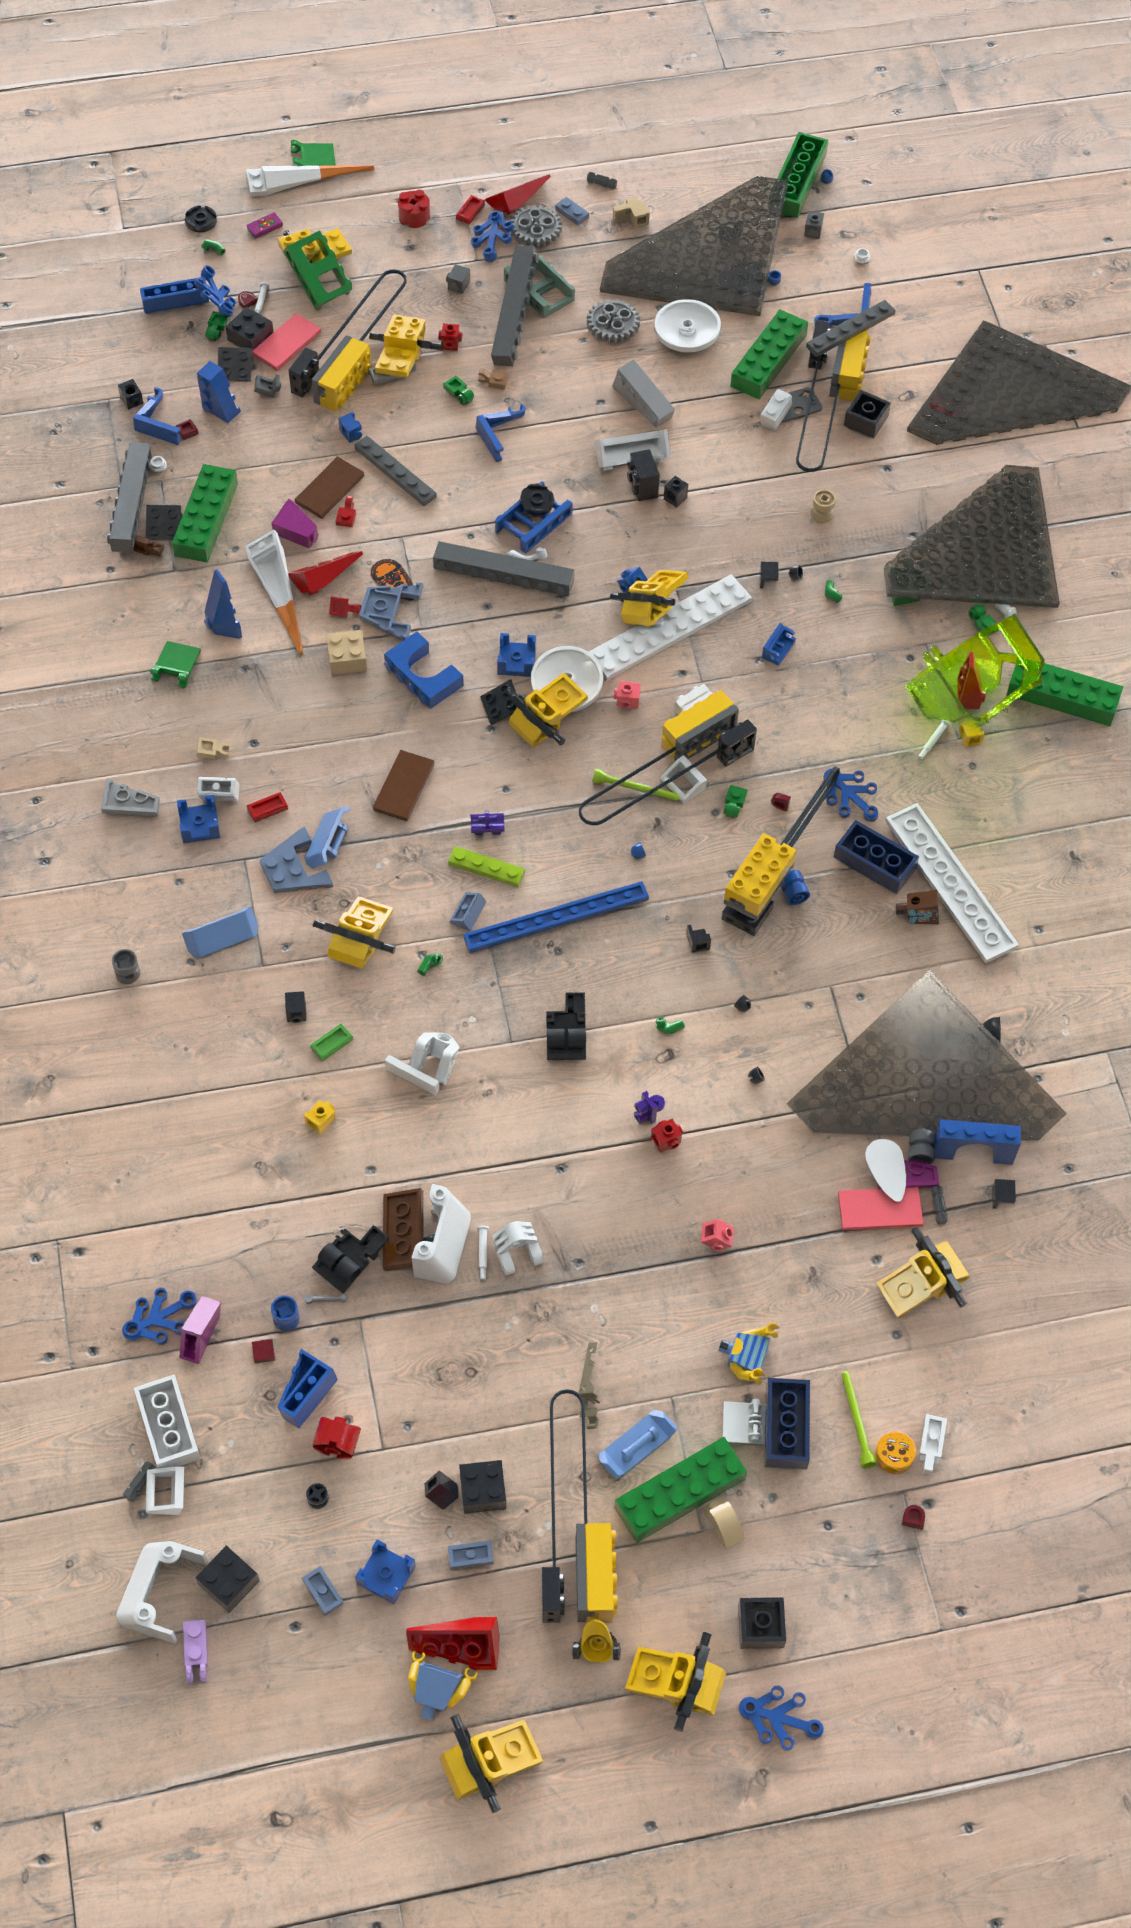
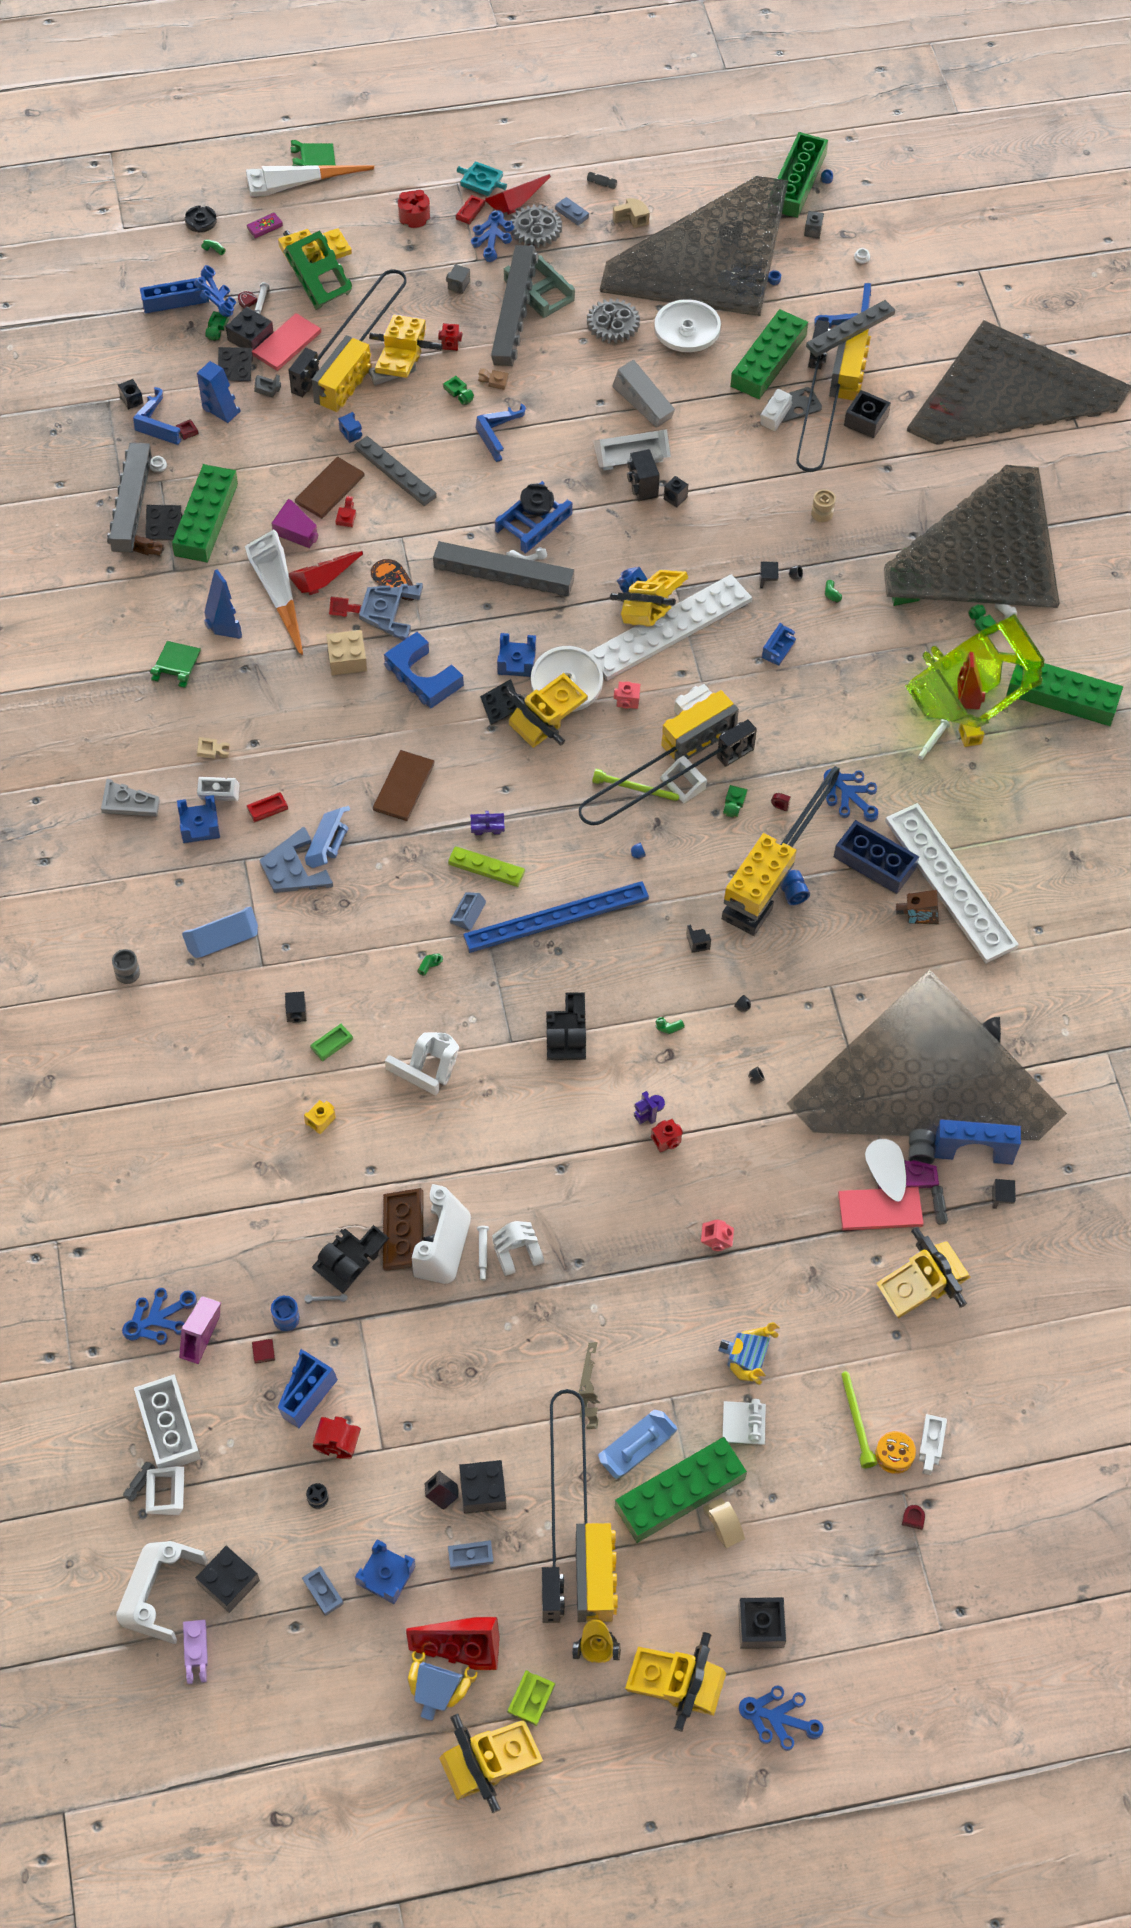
(358, 932): yellow piece -> none
(481, 178): none -> teal plate
(531, 1698): none -> lime plate
(787, 1423): dark blue brick -> none

